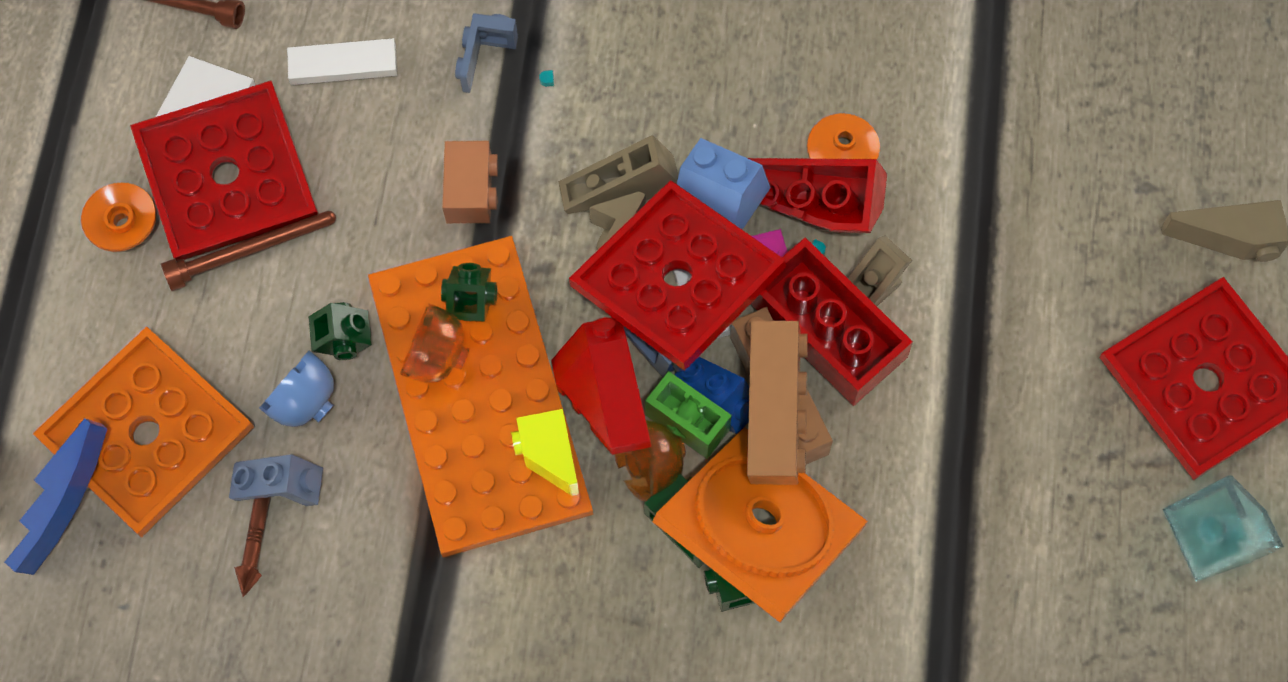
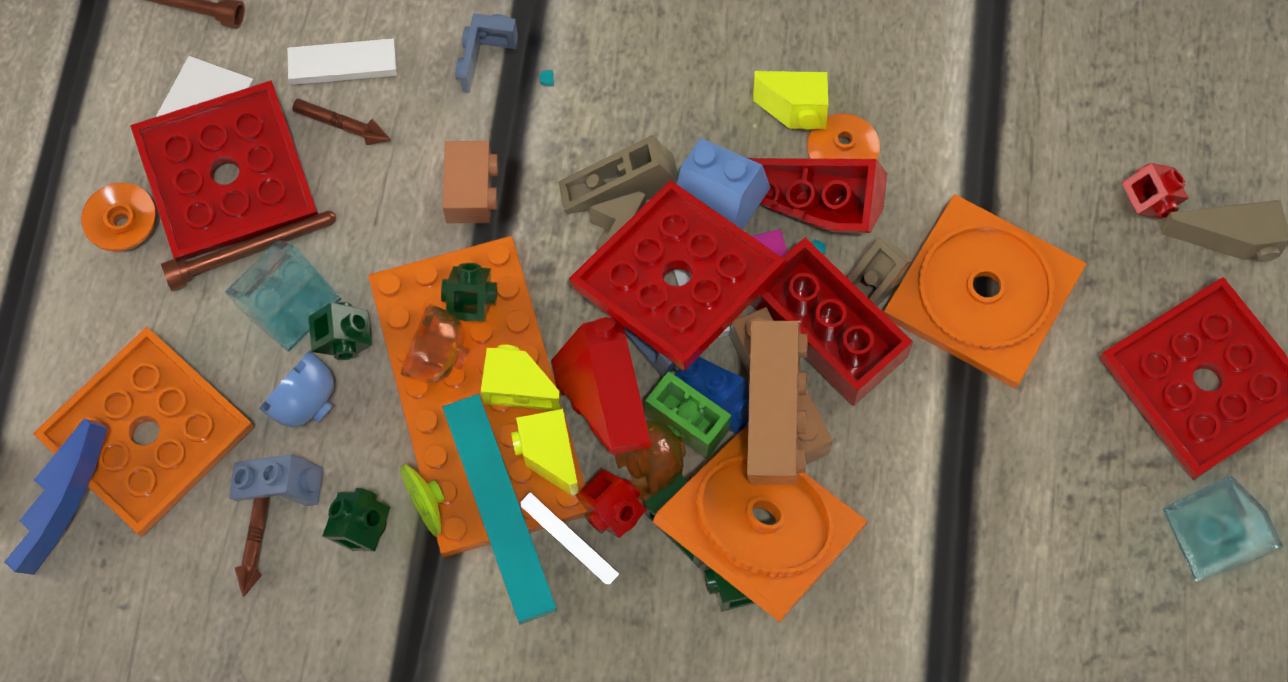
(282, 293): none -> clear light blue slope
(356, 520): none -> dark green brick
(371, 132): none -> copper piece
(424, 497): none -> lime dish
(499, 509): none -> teal tile
(516, 381): none -> neon yellow slope
(568, 539): none -> white tile
(611, 503): none -> red brick
(793, 97): none -> neon yellow slope
(986, 332): none -> orange piece
(1156, 190): none -> red brick

